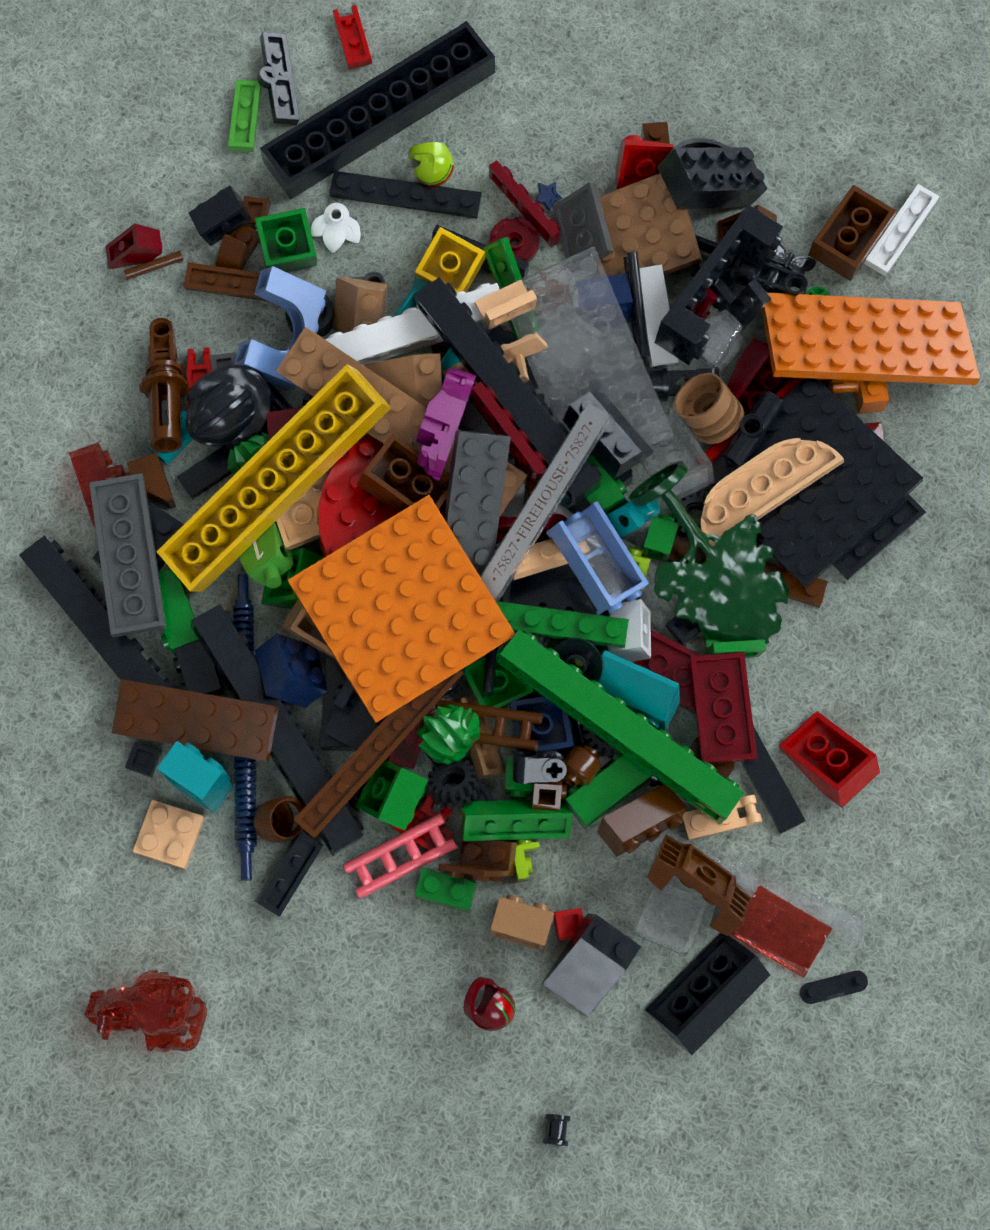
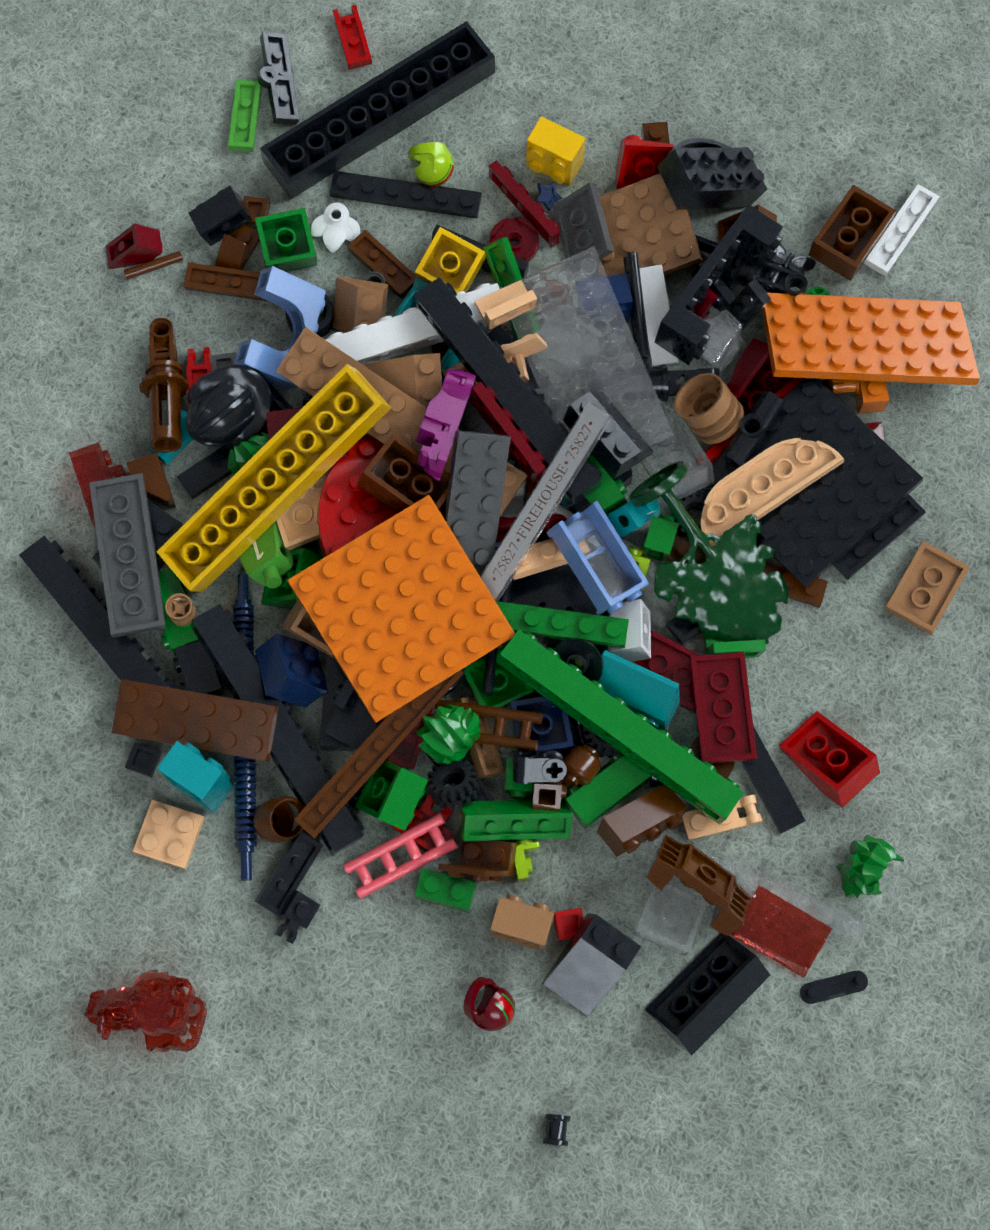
(177, 605): none -> medium nougat wheel
(298, 912): none -> black plate
(379, 259): none -> reddish brown plate
(555, 151): none -> yellow brick
(865, 866): none -> green hair
(927, 588): none -> medium nougat plate

